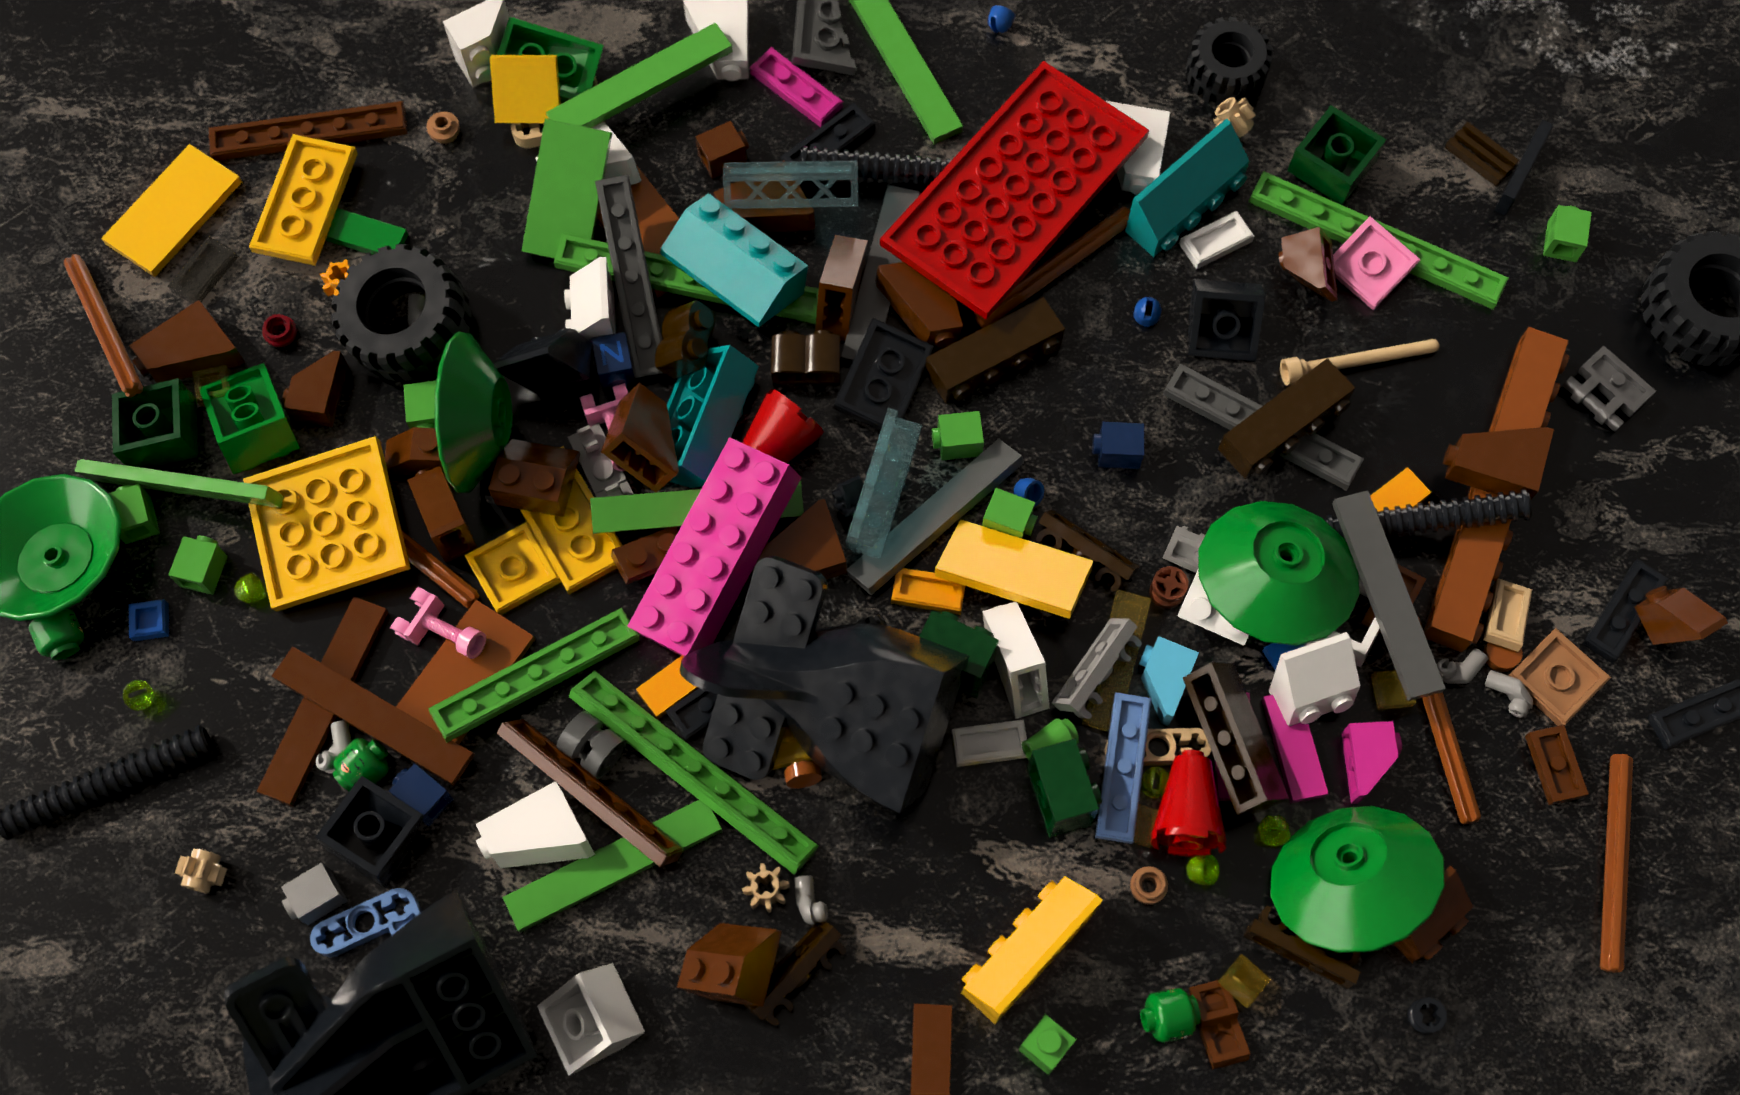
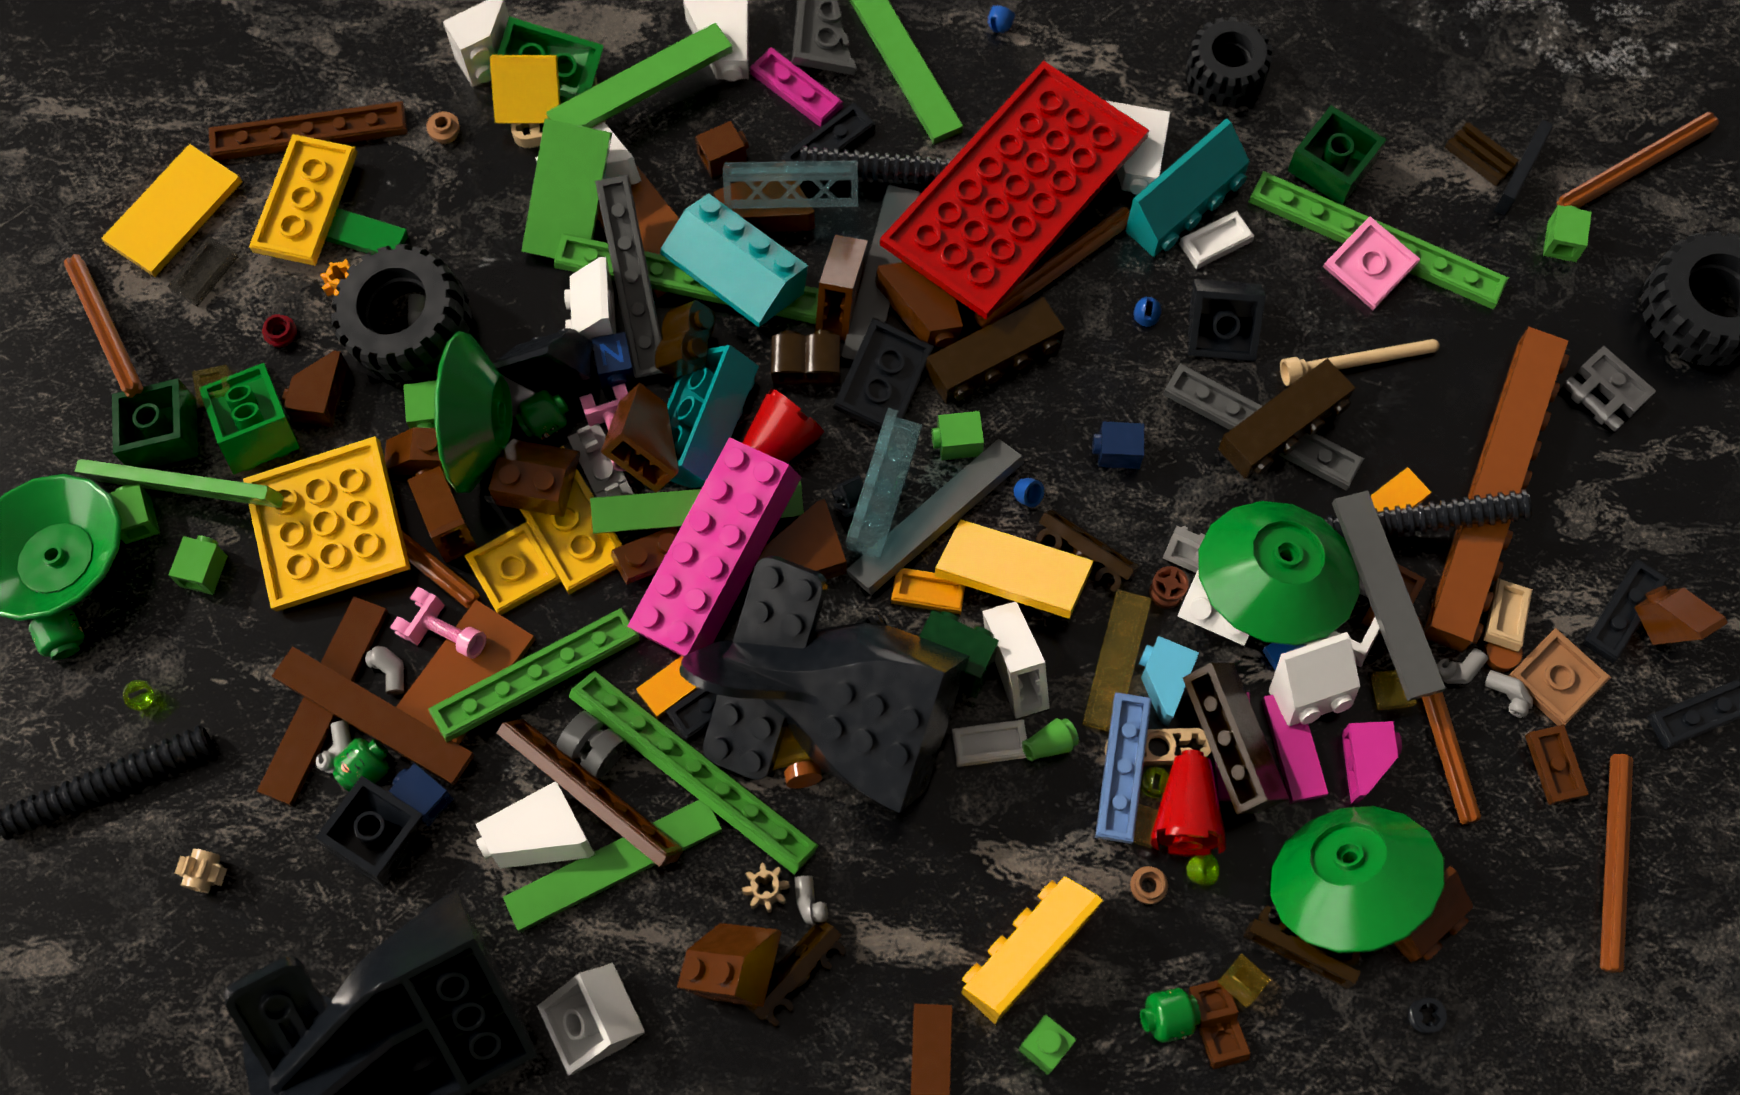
(148, 620): blue tile -> none
(184, 345): reddish brown slope -> none
(249, 588): clear neon green hinge -> none
(313, 894): light grey brick -> none
(391, 665): none -> light grey arm
(394, 923): medium blue beam -> none
(542, 414): none -> green head
(1010, 514): bright green brick -> none
(1063, 787): dark green brick -> none
(1097, 666): light grey plate -> none
(1238, 113): tan gear -> none
(1277, 837): clear neon green hinge -> none
(1310, 261): reddish brown slope -> none
(1500, 460): reddish brown slope -> none
(1639, 161): none -> dark orange axle

